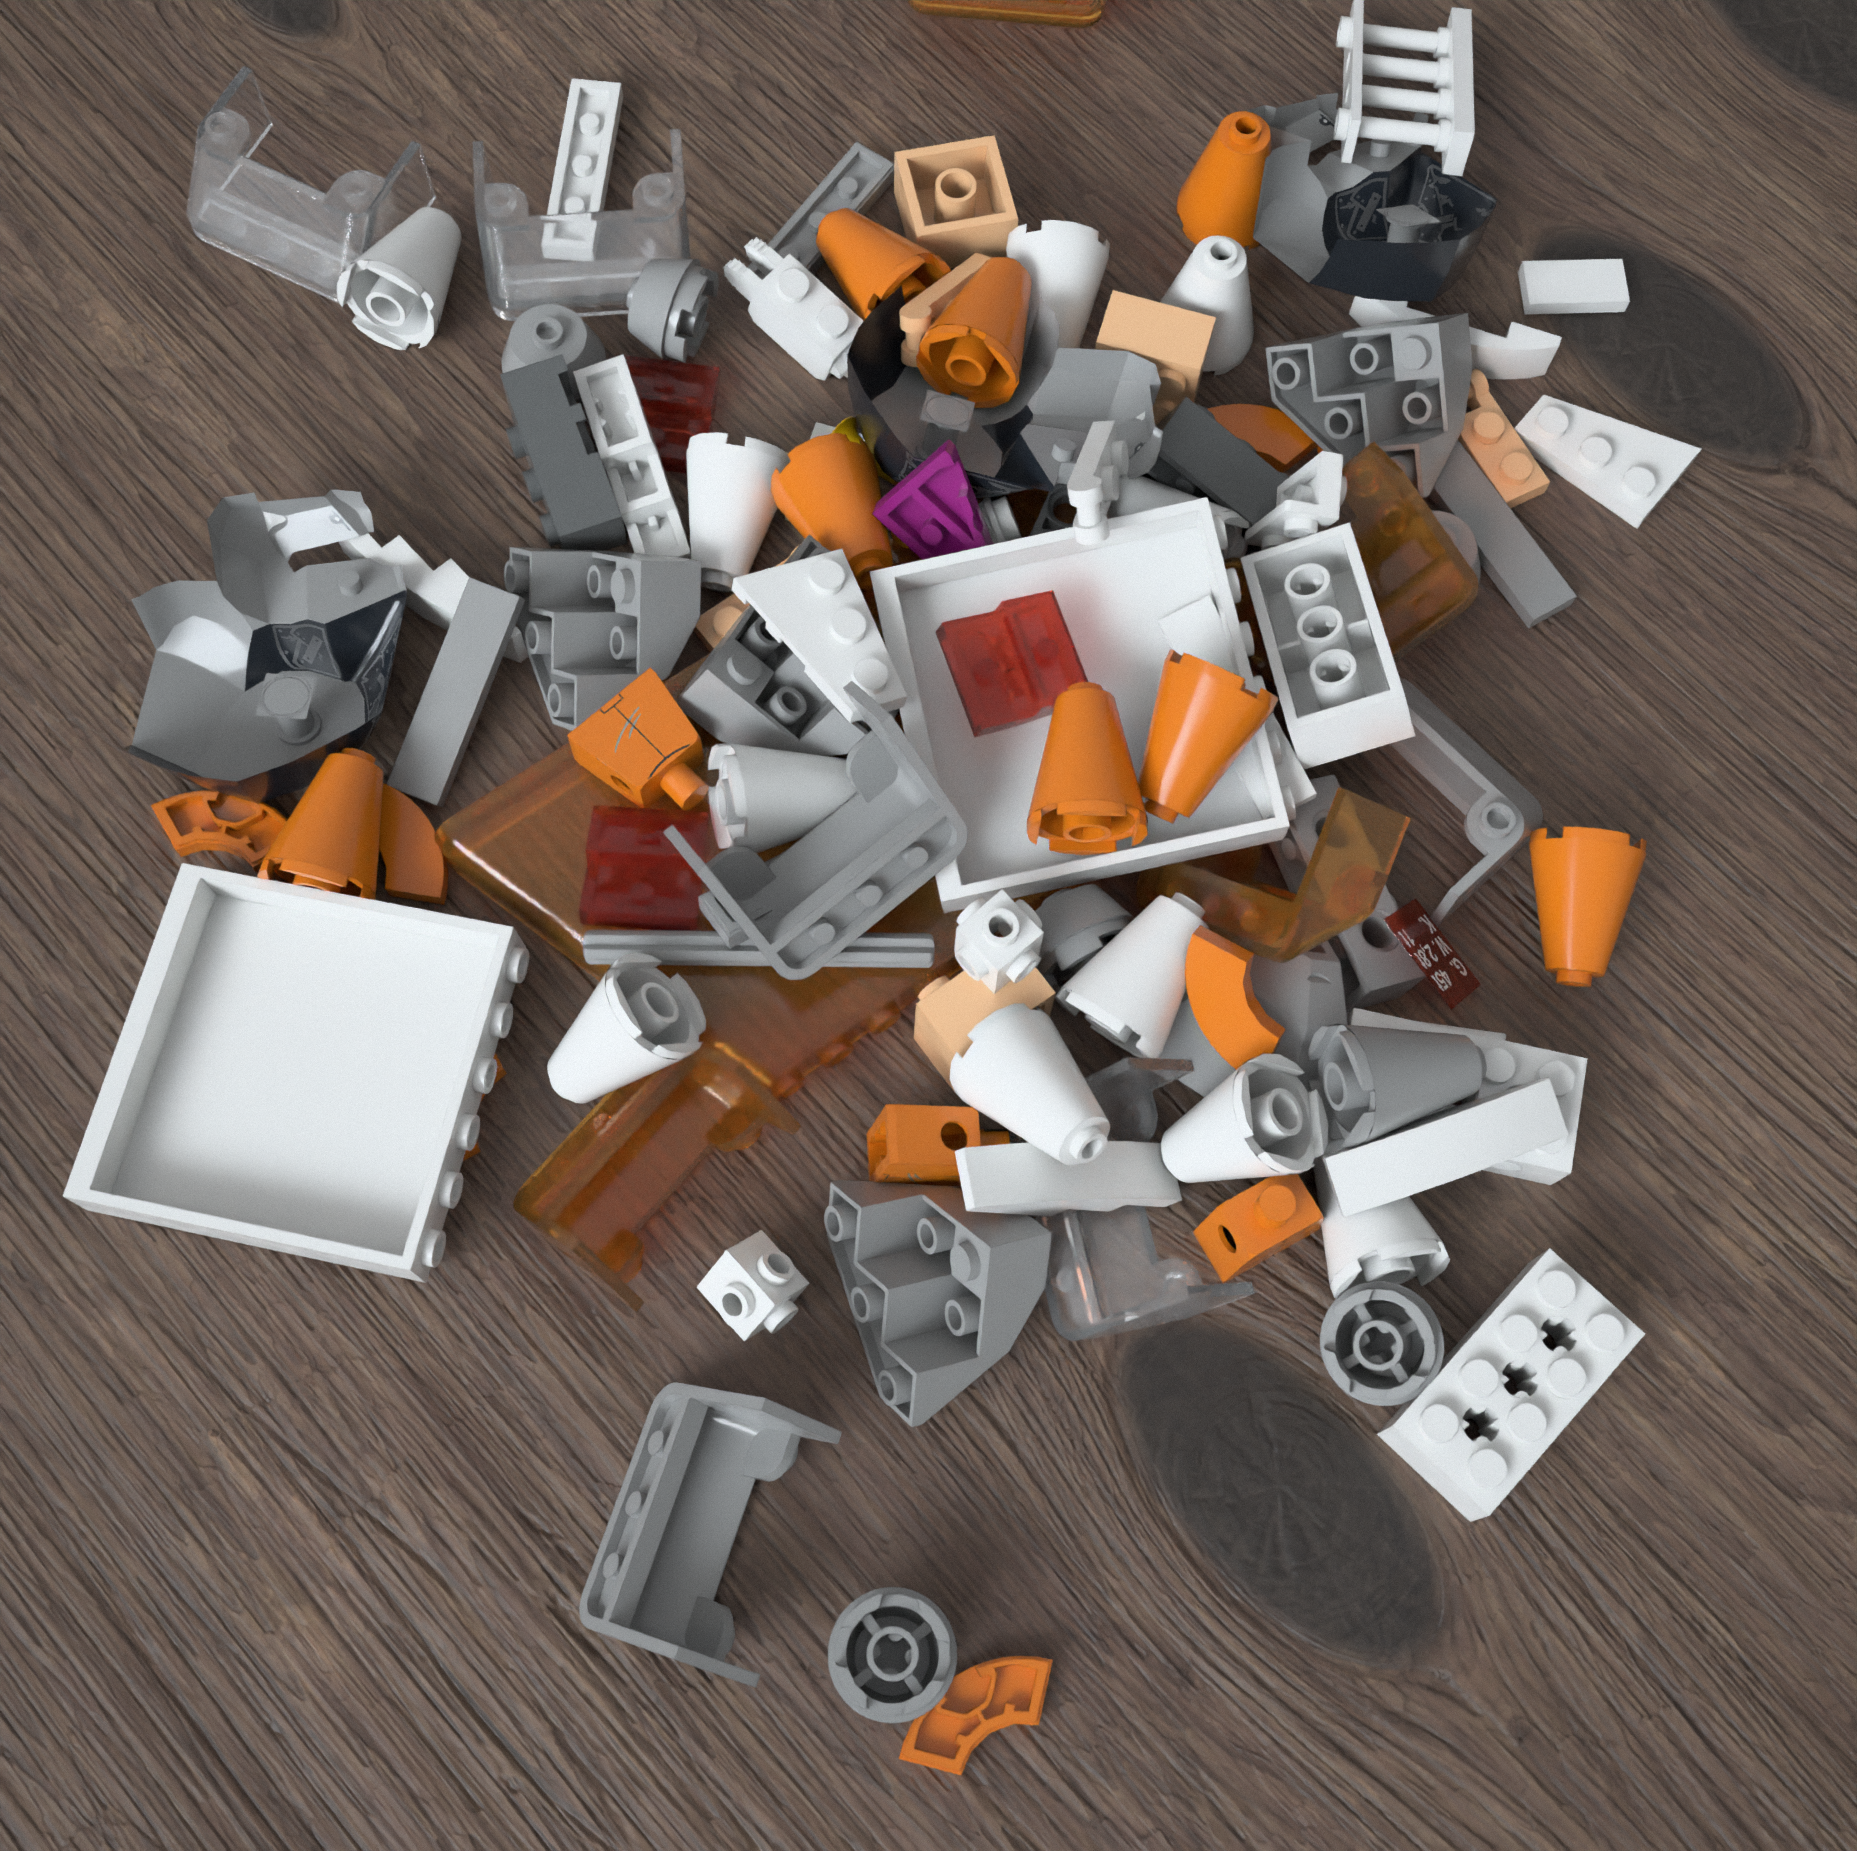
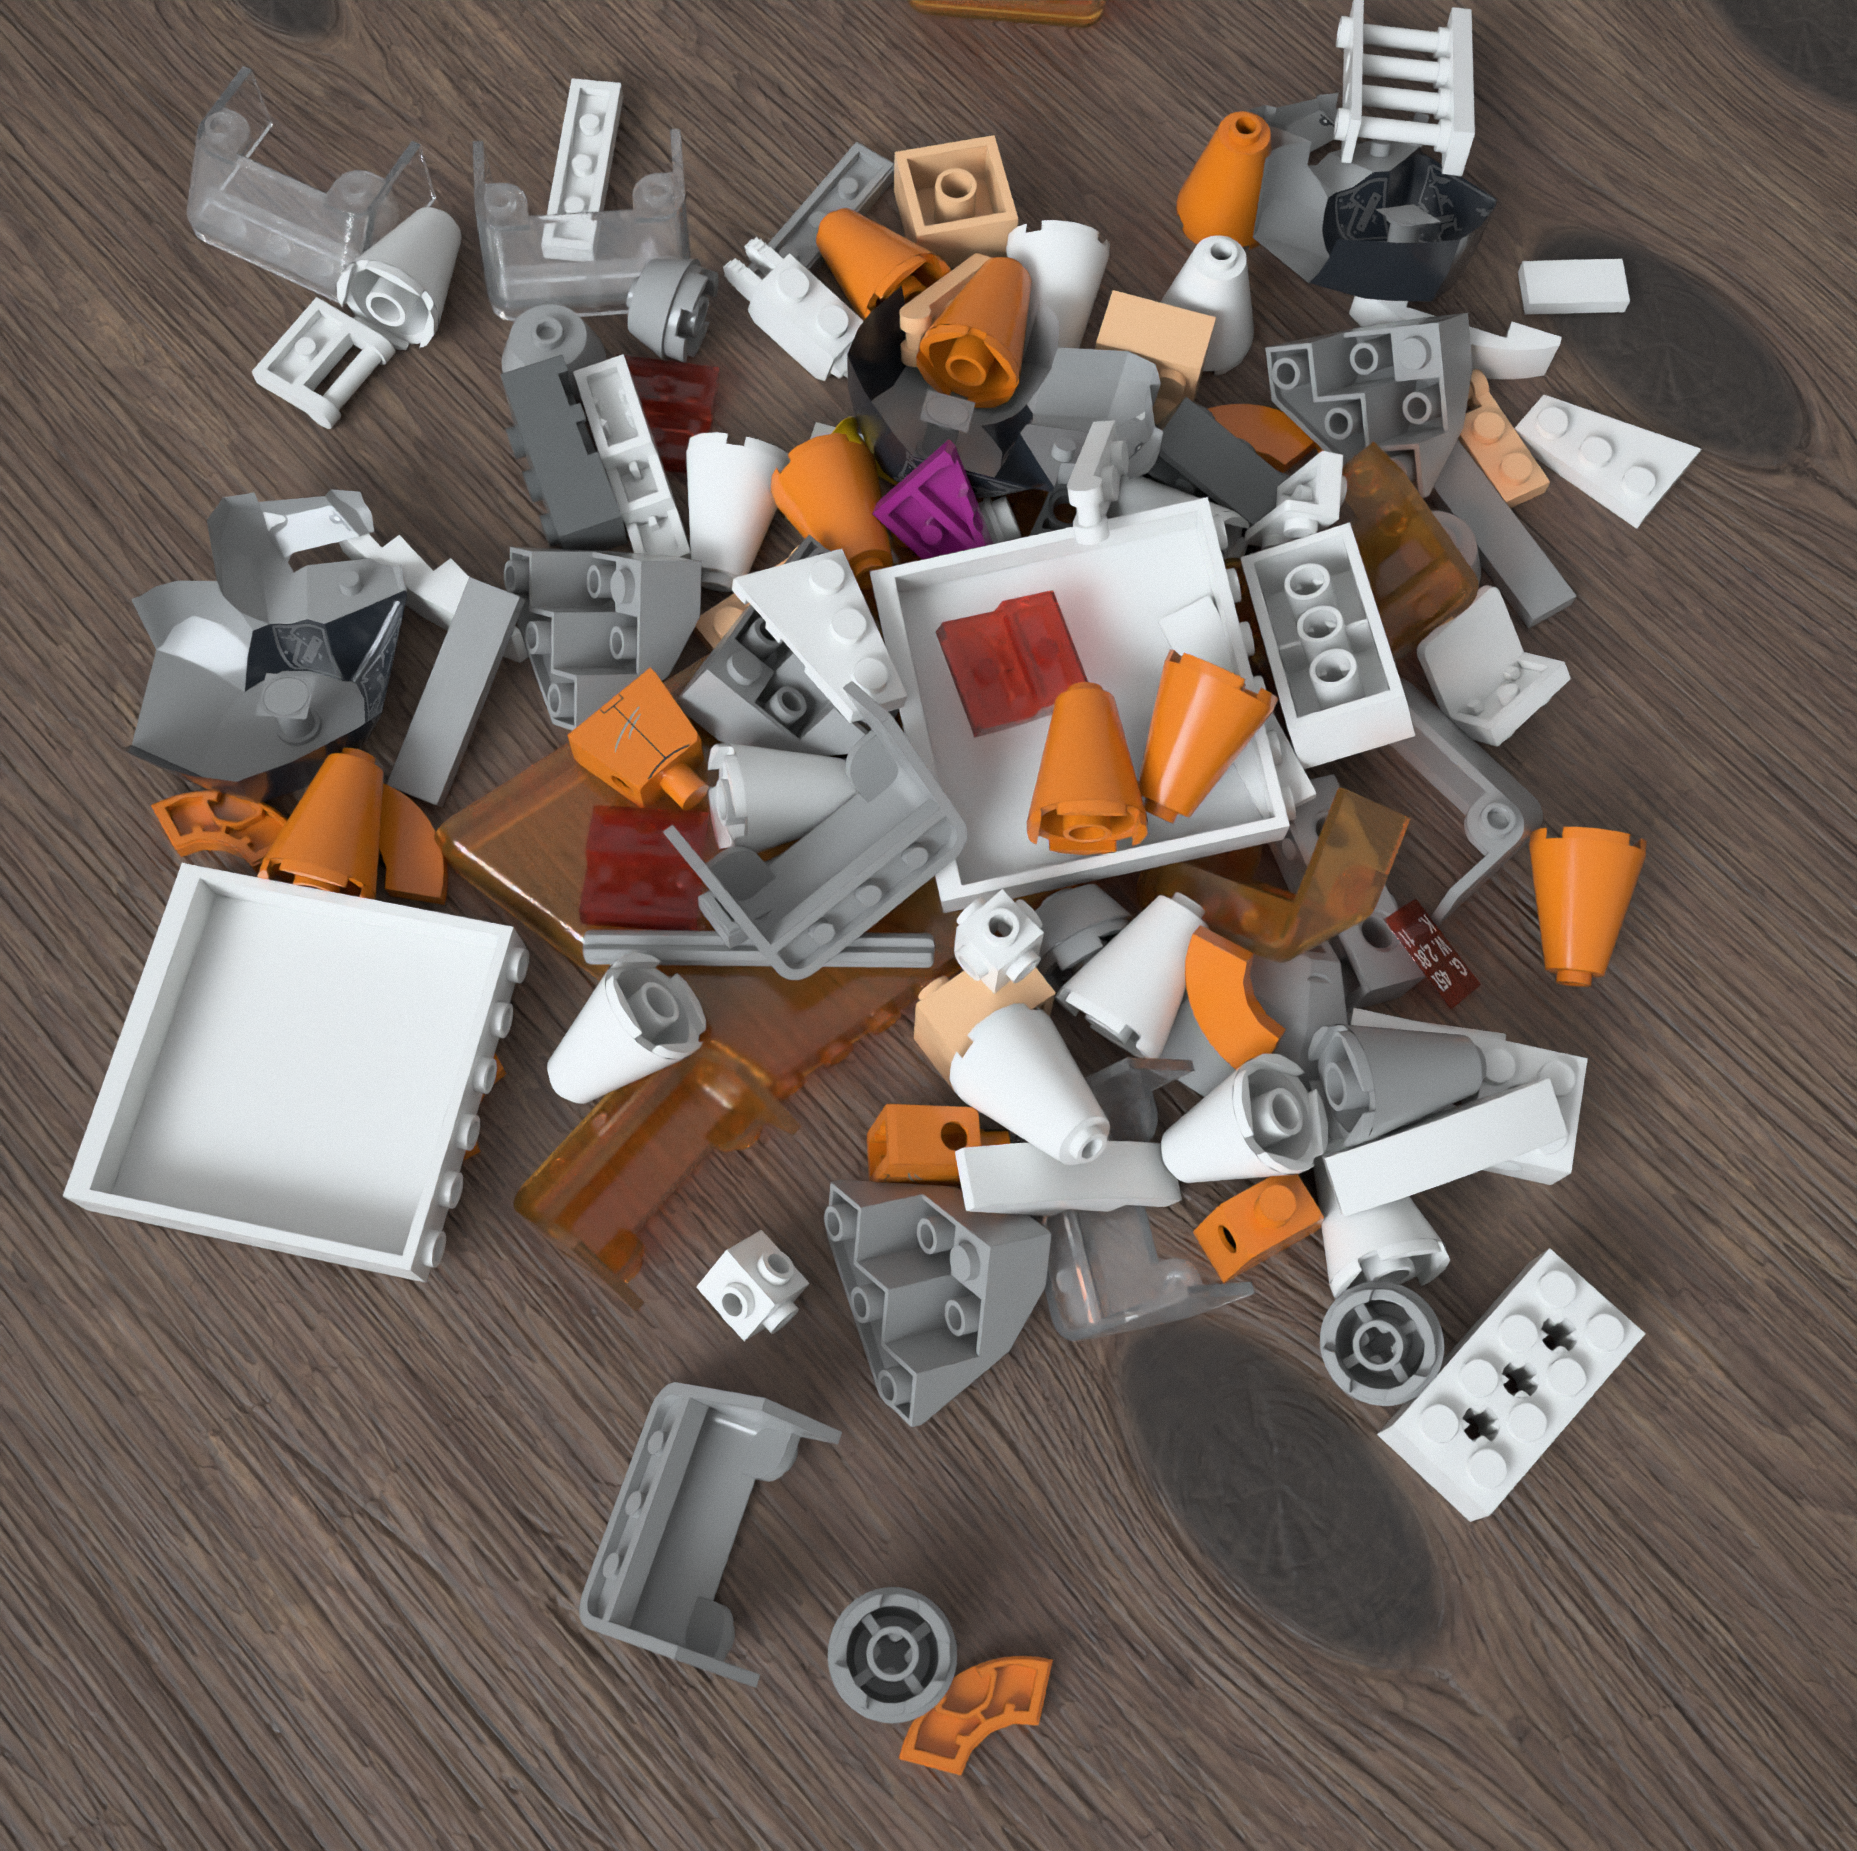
(309, 354): none -> white plate
(1483, 672): none -> white bracket

